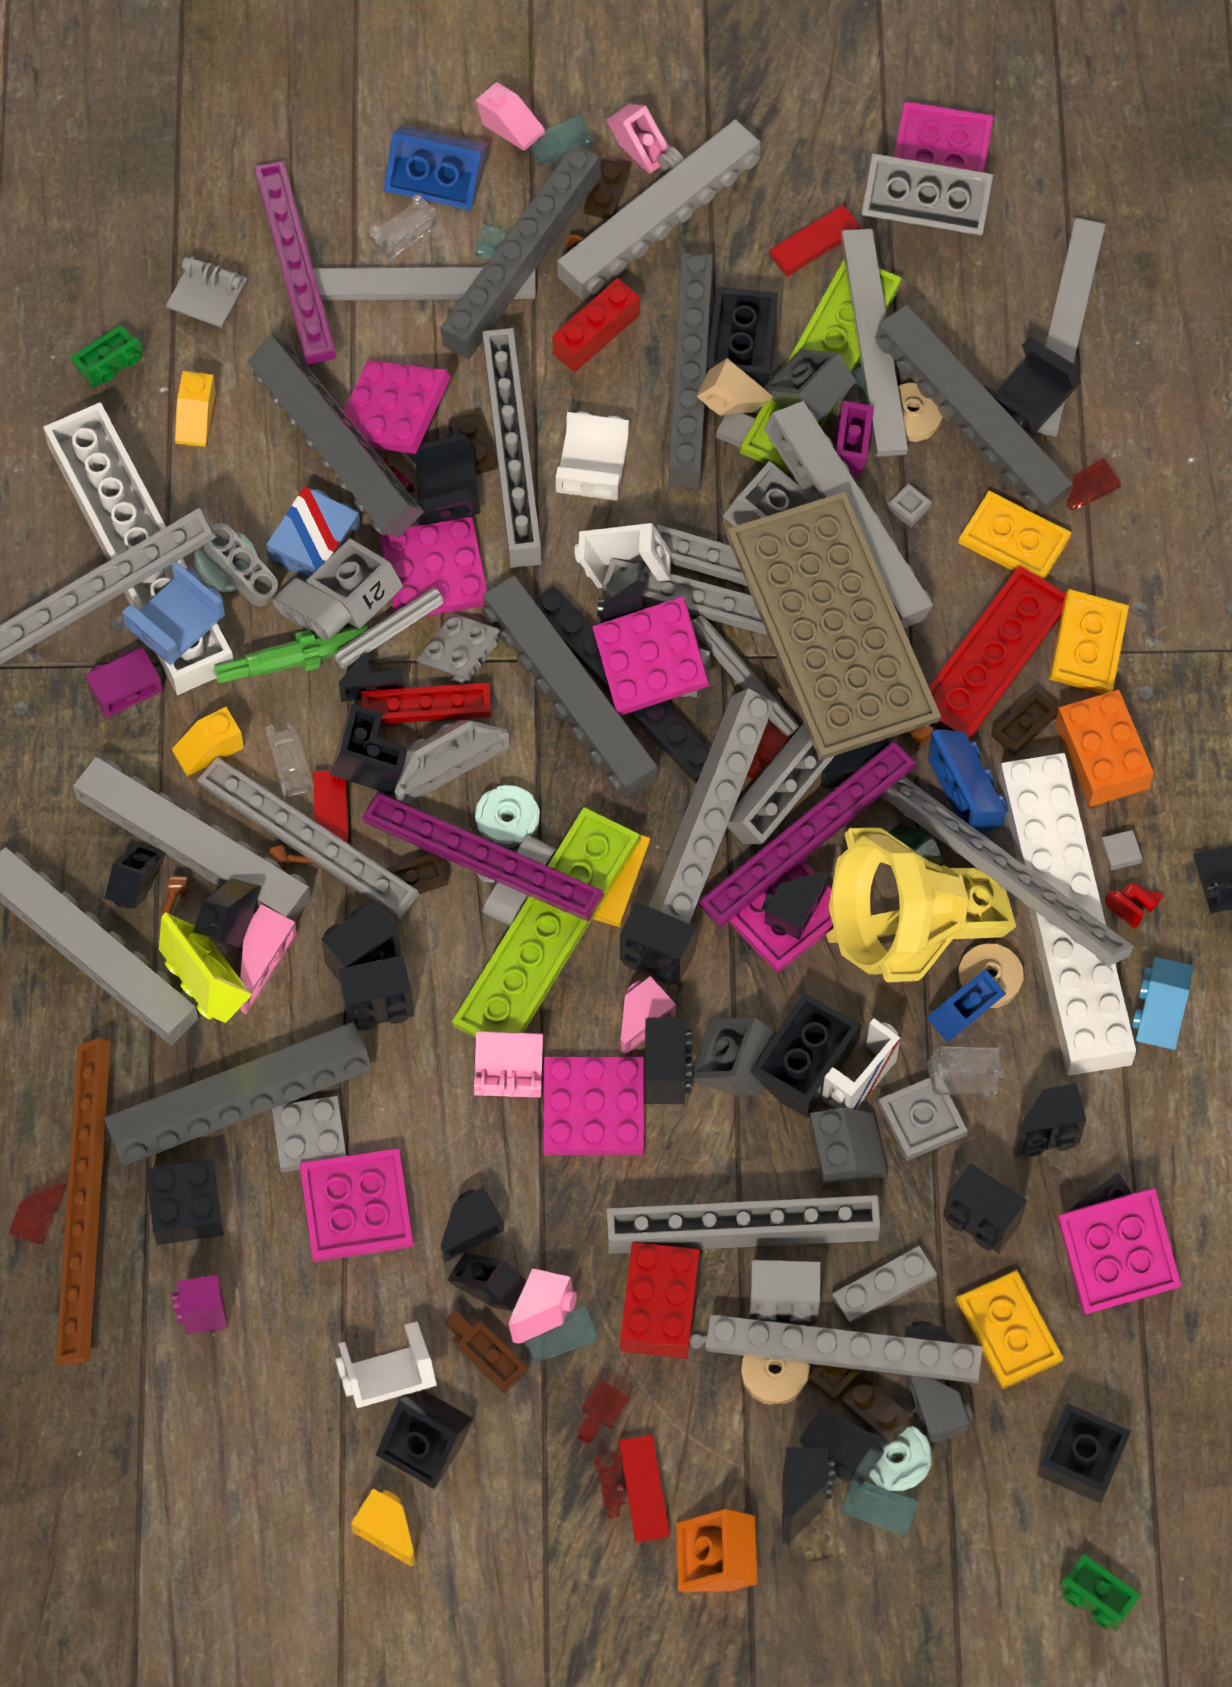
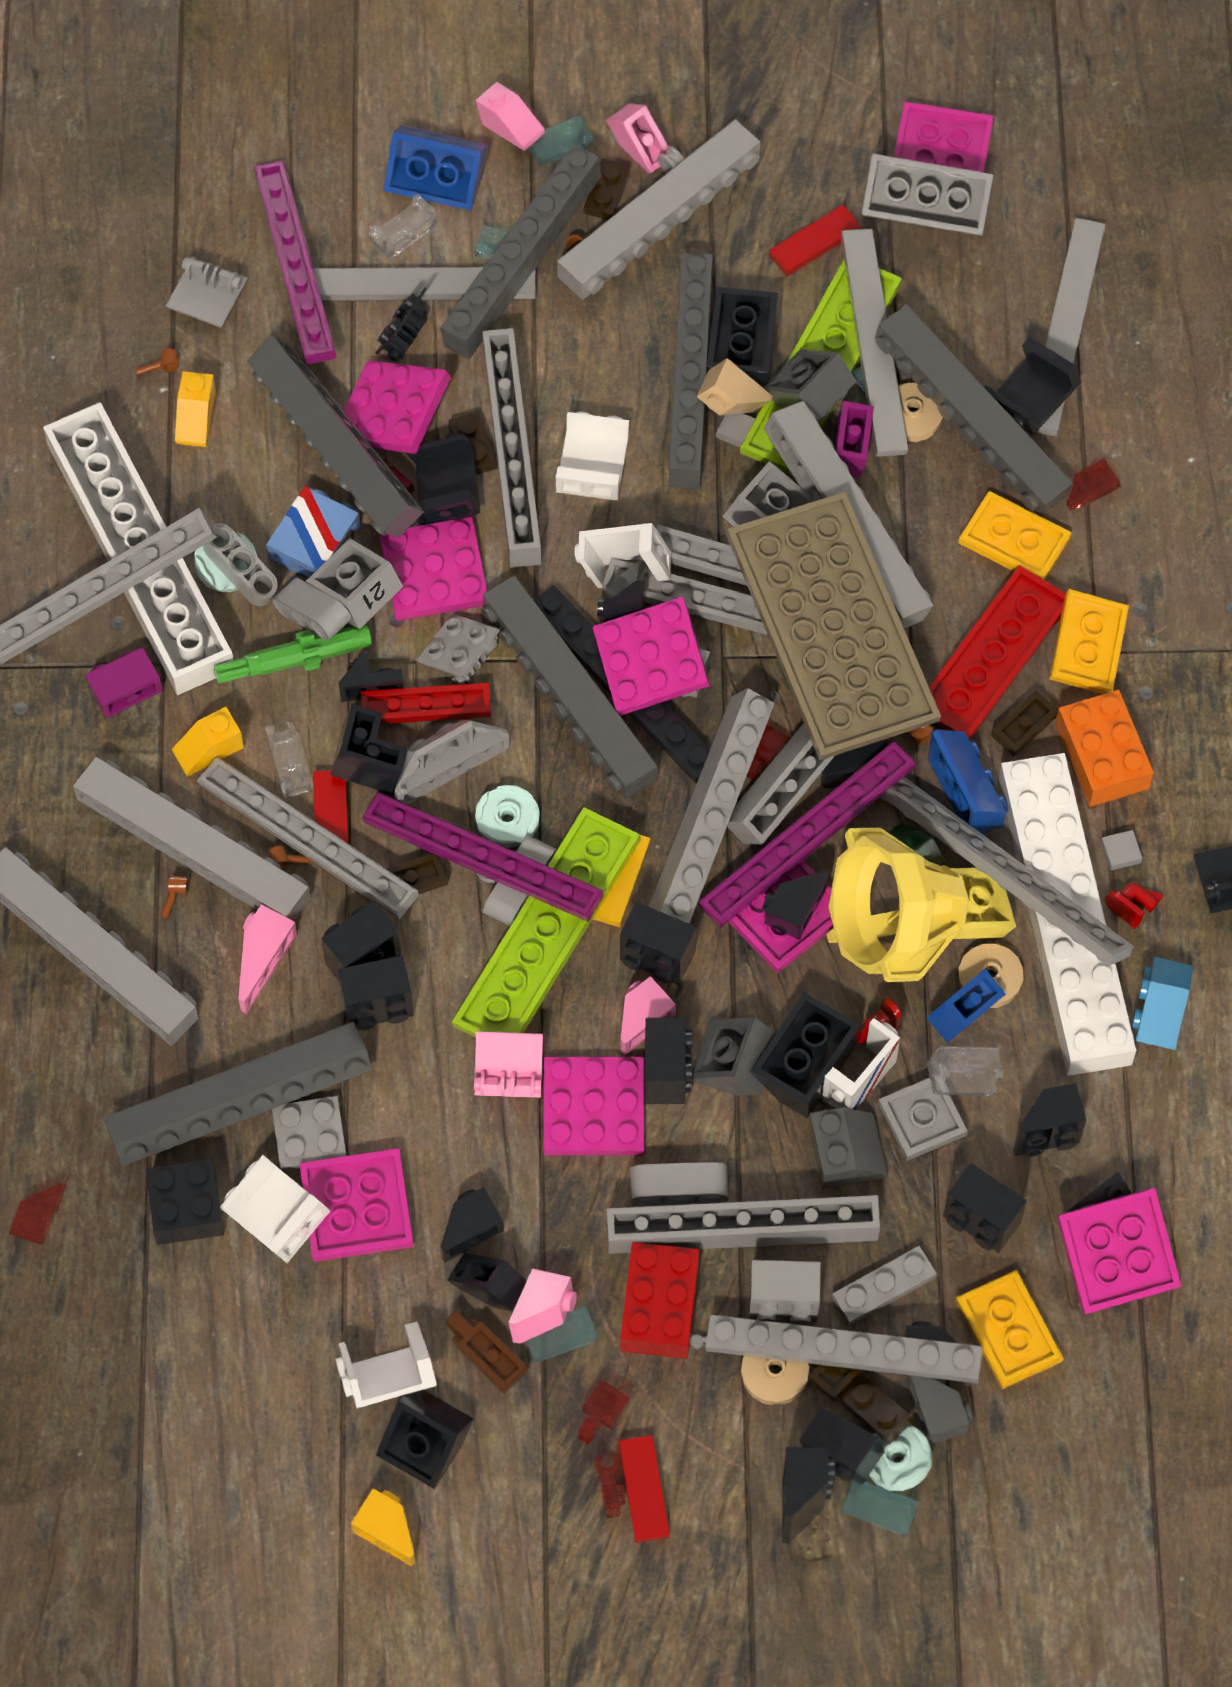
(83, 1203): dark orange plate -> none
(107, 356): green bracket -> none
(133, 875): black slope -> none
(168, 363): none -> dark orange hand
(176, 615): medium blue panel -> none
(200, 1304): magenta brick -> none
(202, 969): neon yellow slope -> none
(228, 913): black slope -> none
(274, 1208): none -> white panel
(388, 627): light grey axle -> none
(405, 326): none -> black hinge
(596, 325): red brick -> none
(679, 1184): none -> light grey beam
(716, 1552): orange slope -> none
(742, 673): light grey axle -> none
(888, 1013): none -> red piece
(909, 505): light grey tile -> none
(1084, 1453): black brick -> none
(1098, 1593): green bracket -> none

